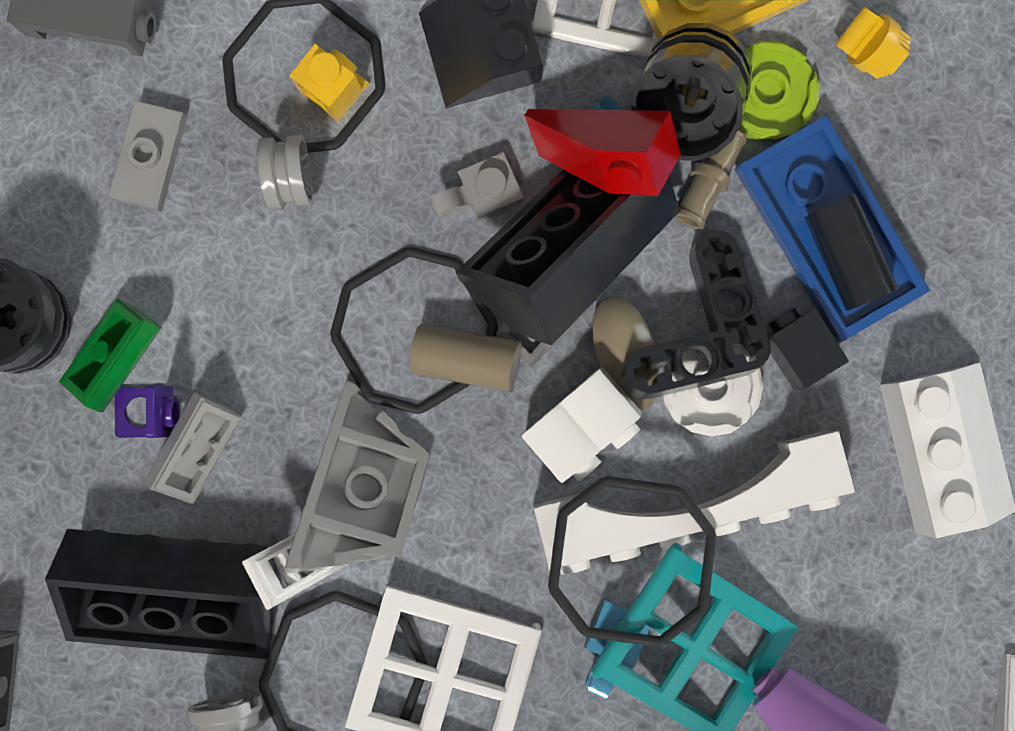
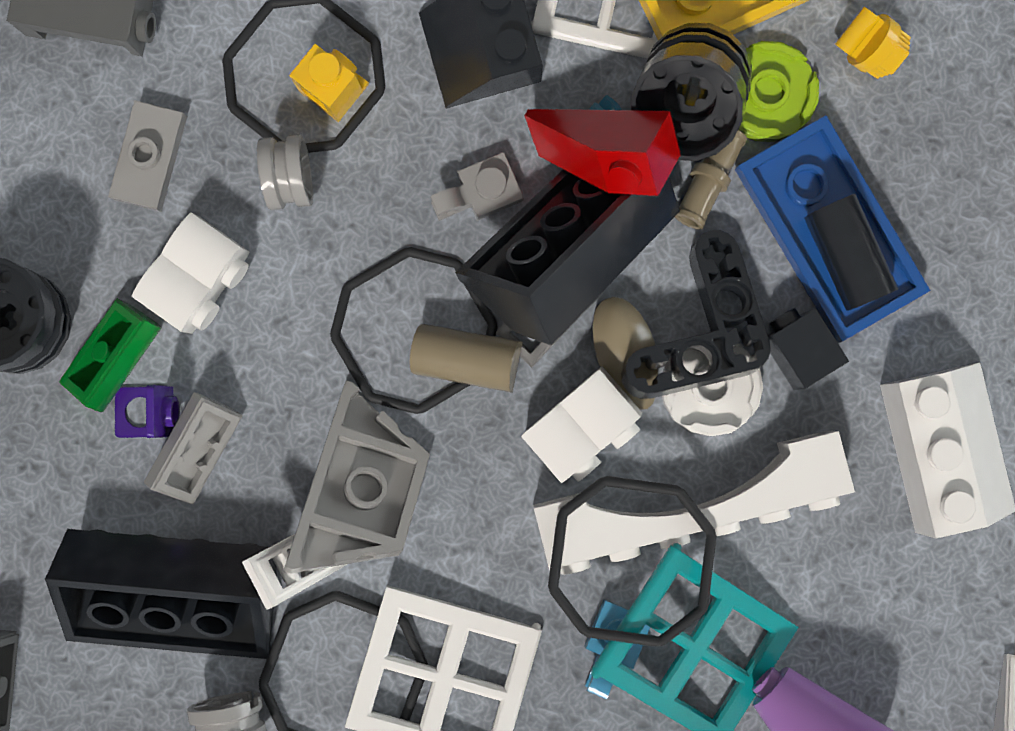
(191, 275): none -> white brick

